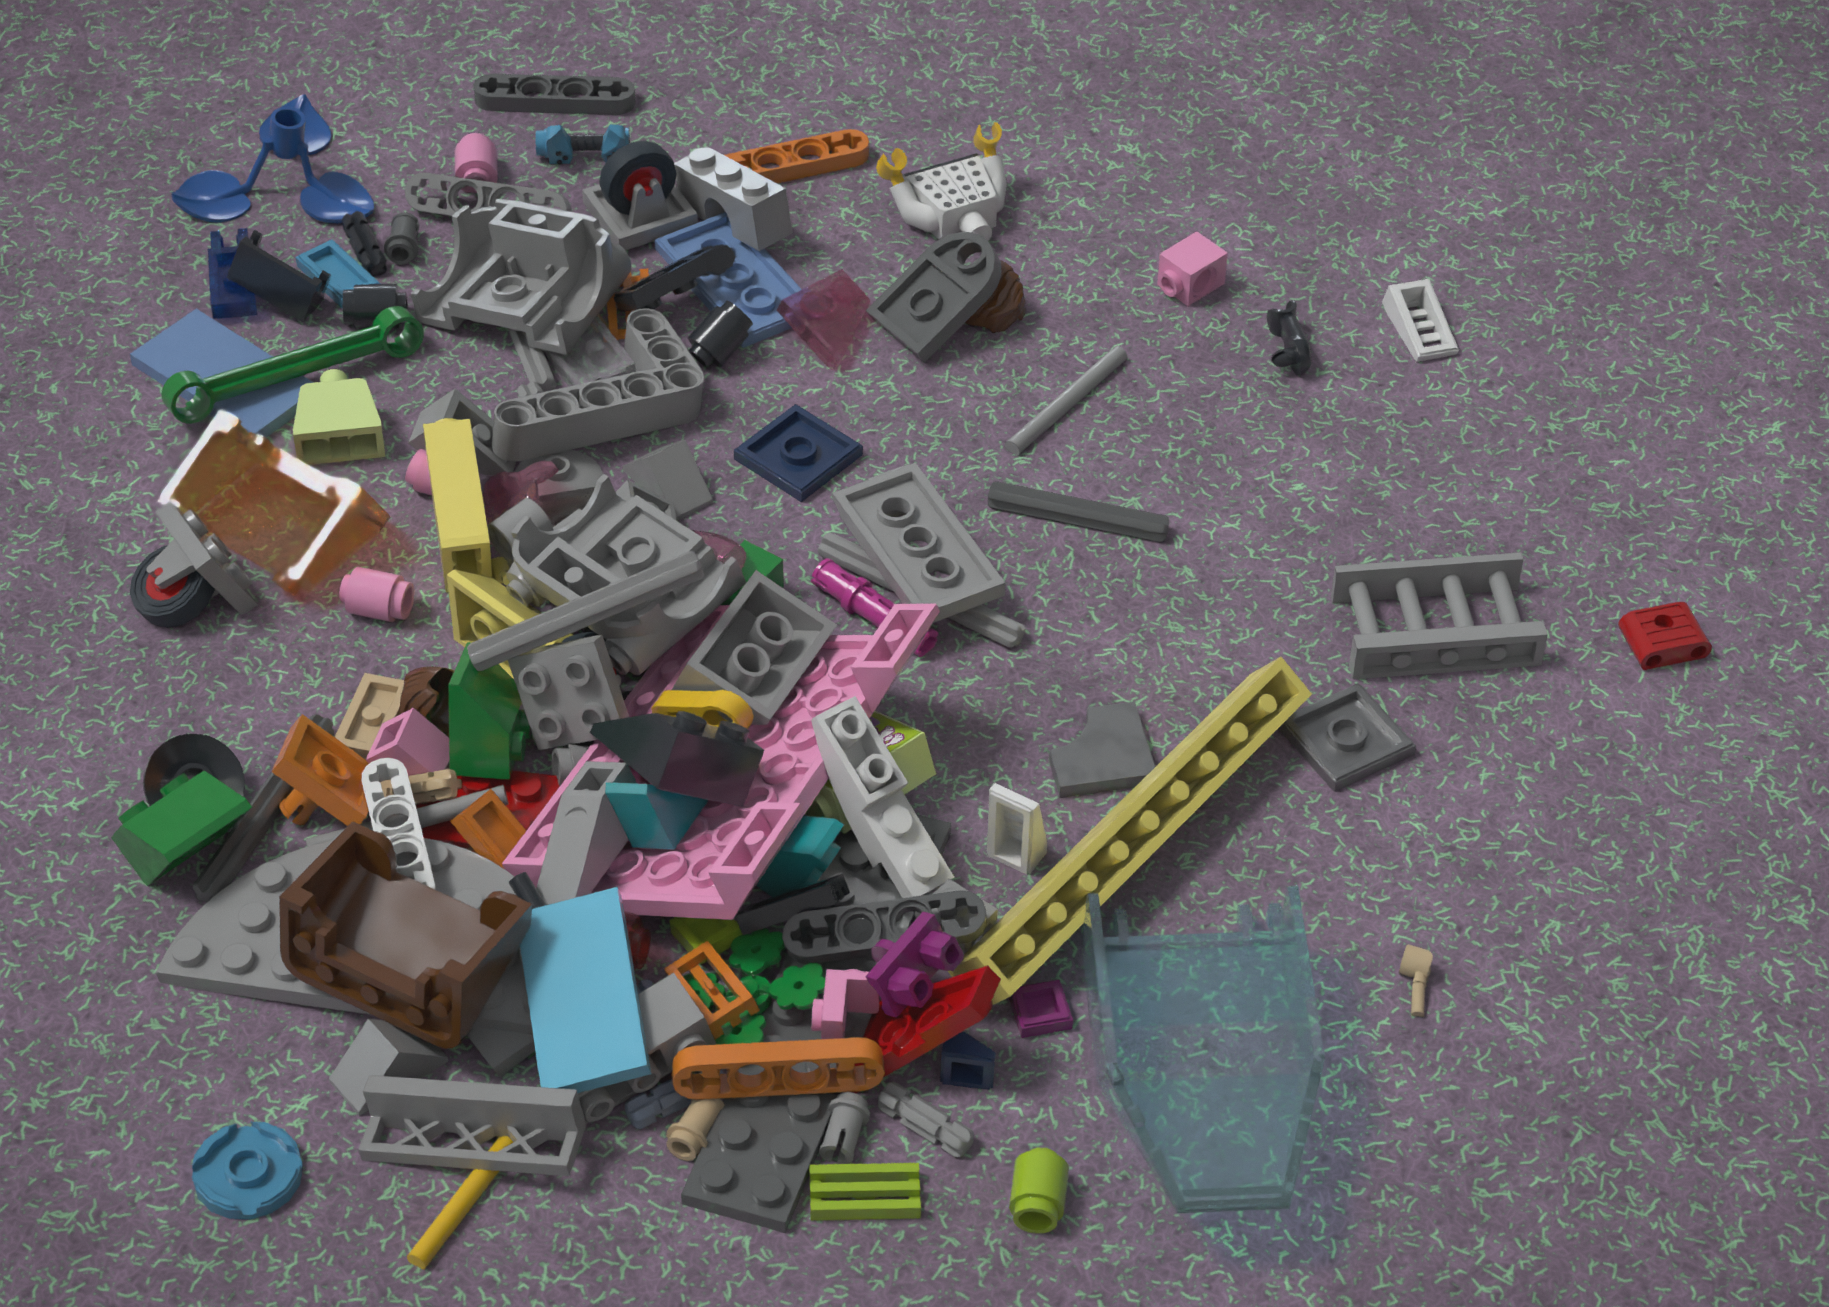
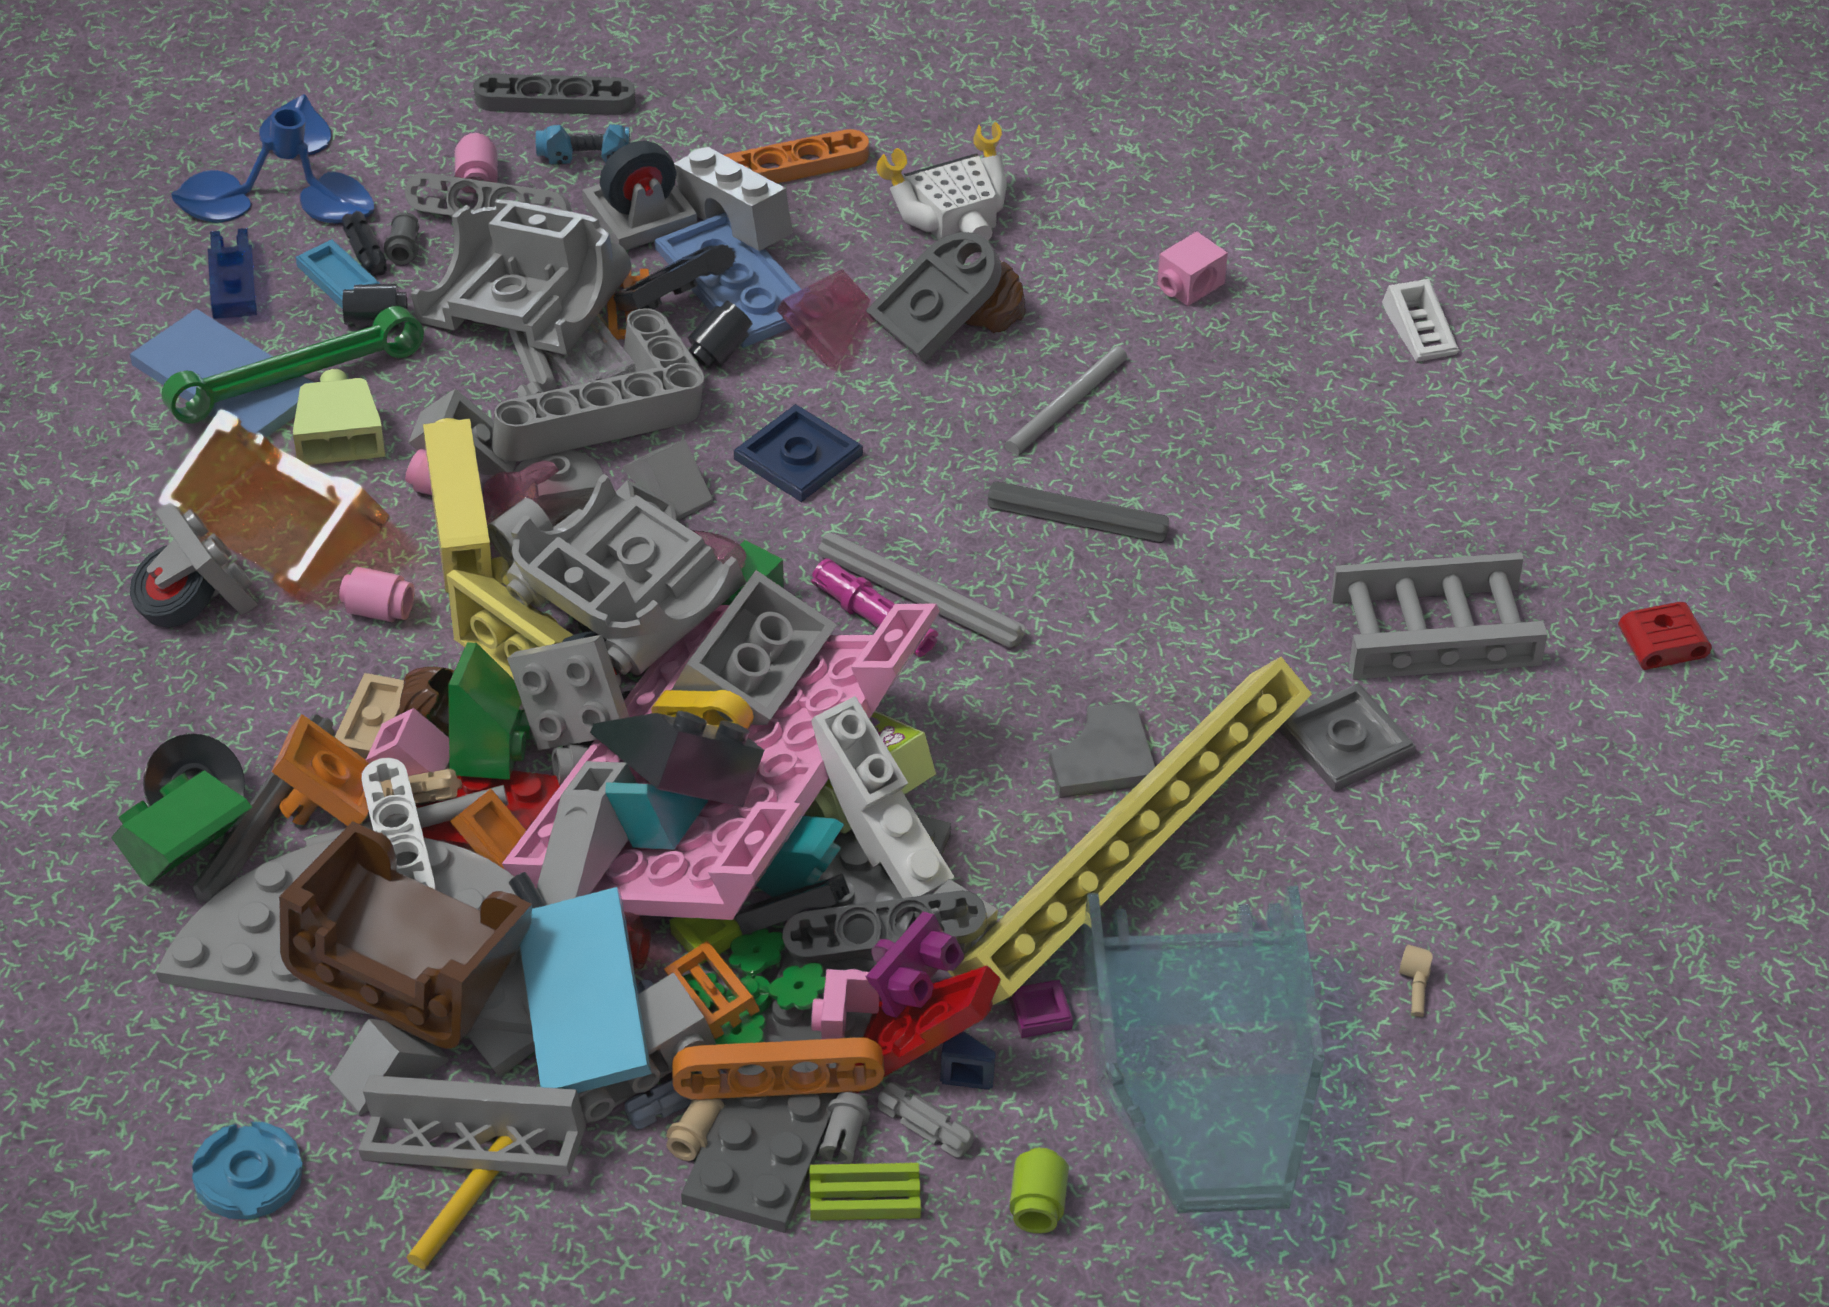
(276, 280): black hinge -> none
(585, 611): light grey axle -> none
(872, 516): light grey hinge -> none
(1015, 830): white slope -> none
(1296, 345): black piece -> none

